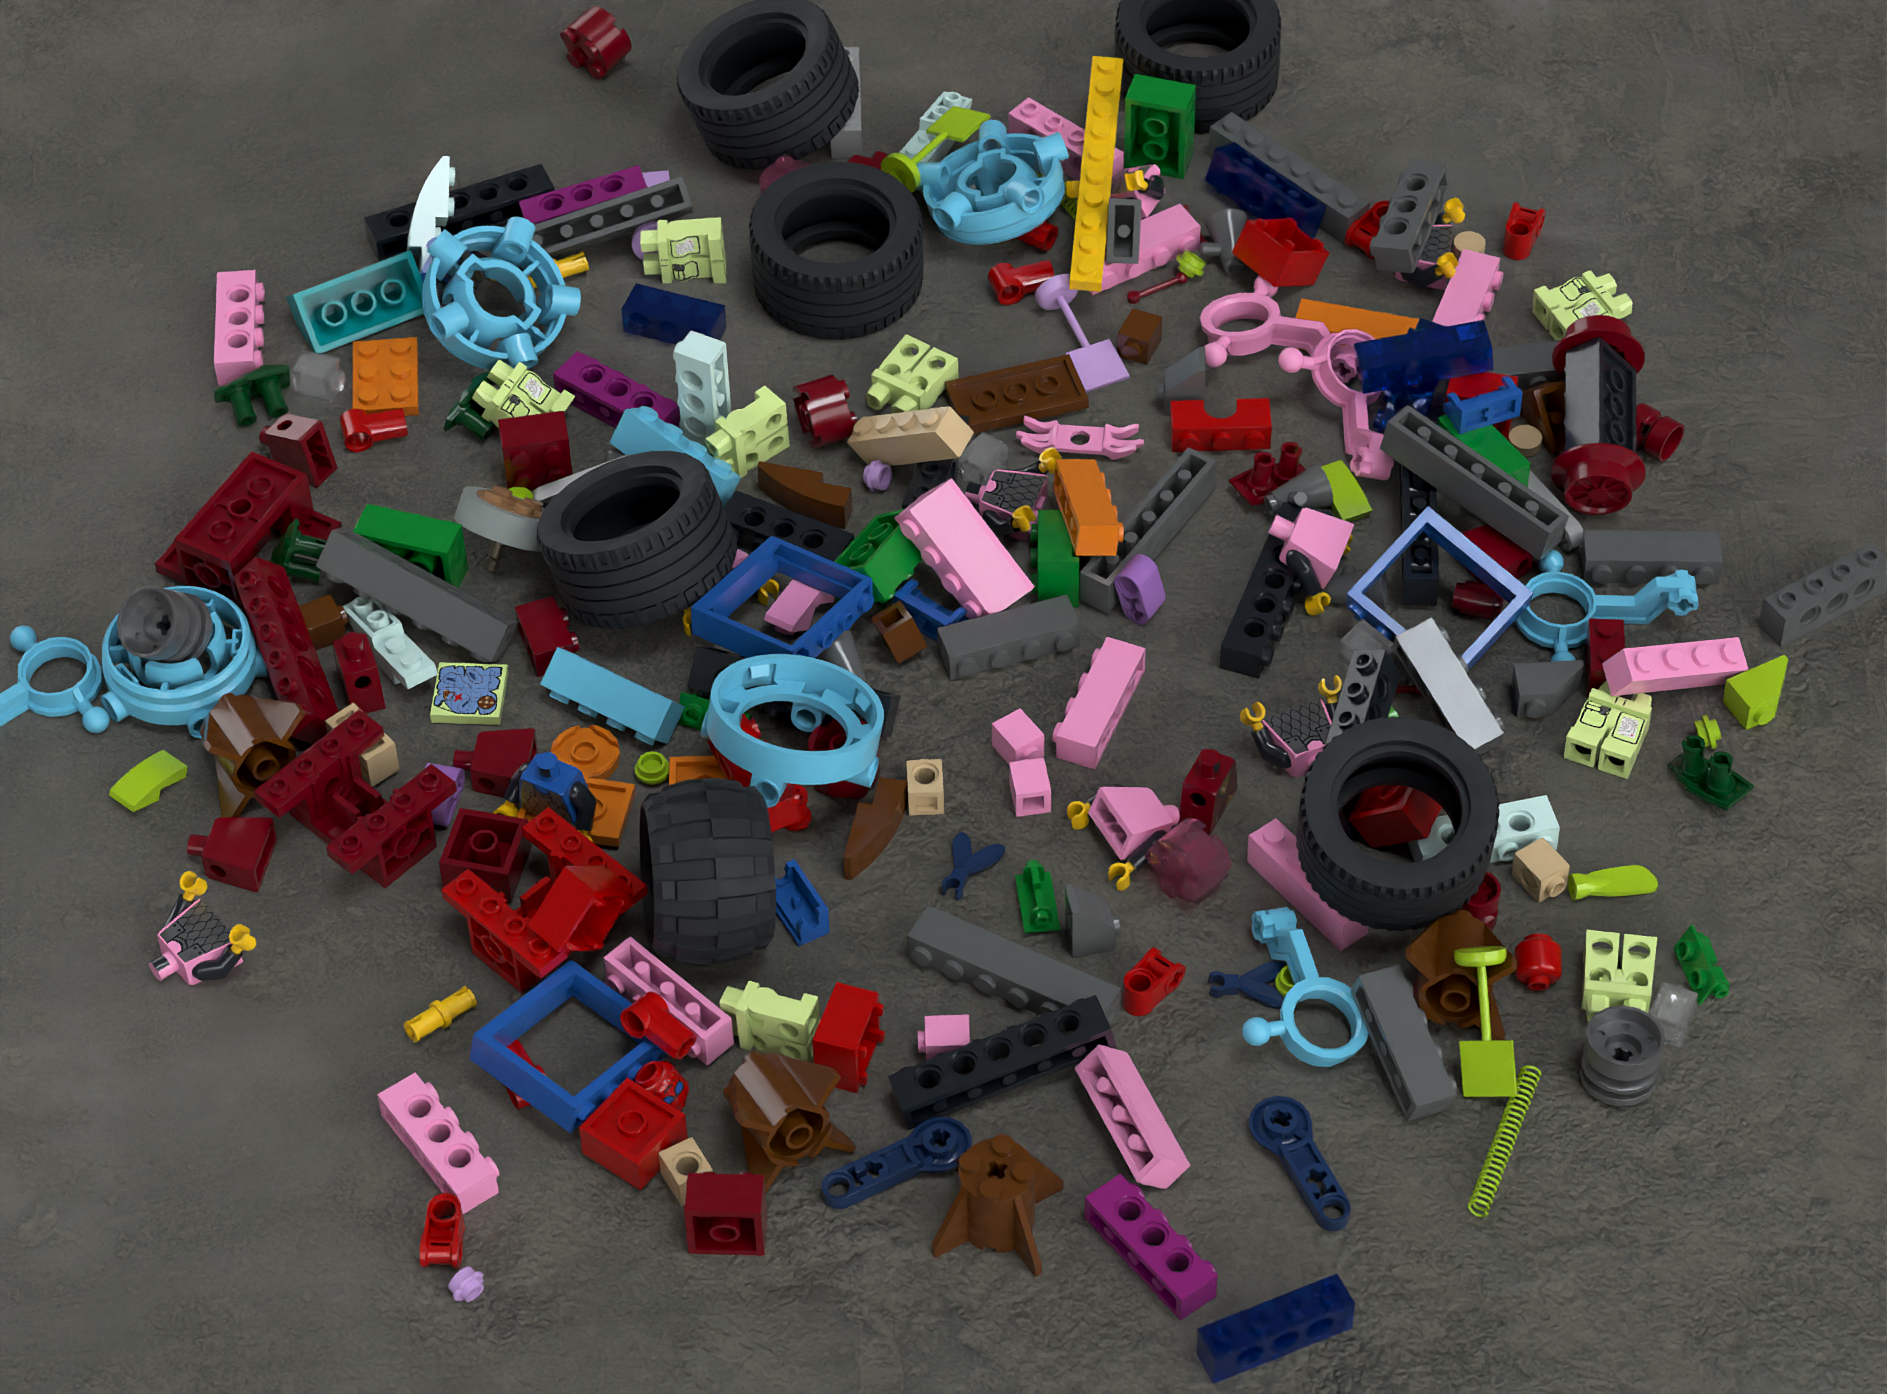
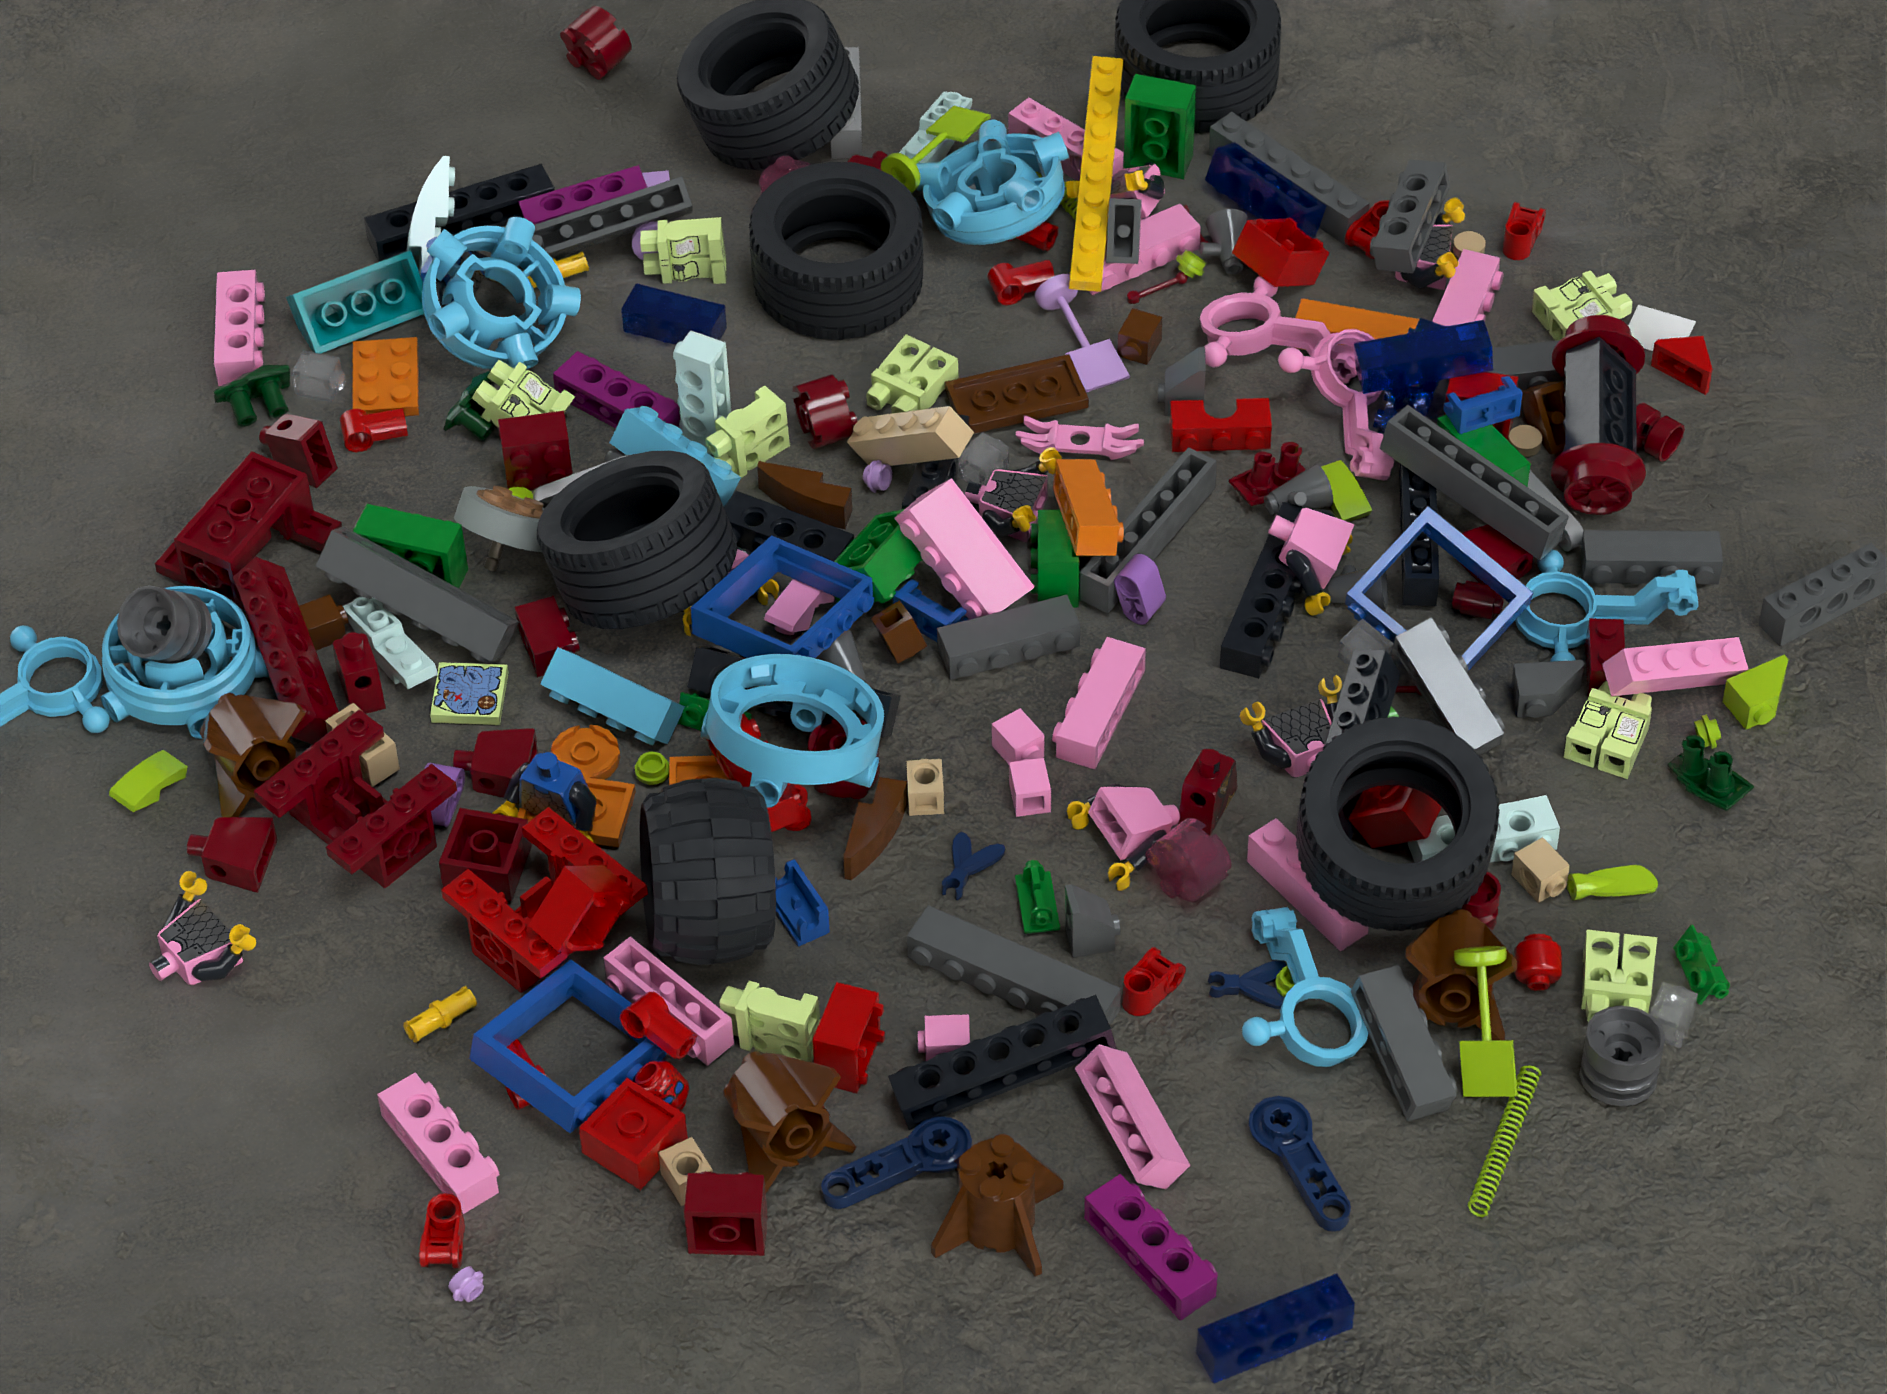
(292, 543): dark green connector -> none
(1651, 324): none -> white sticker
(1684, 360): none -> red slope

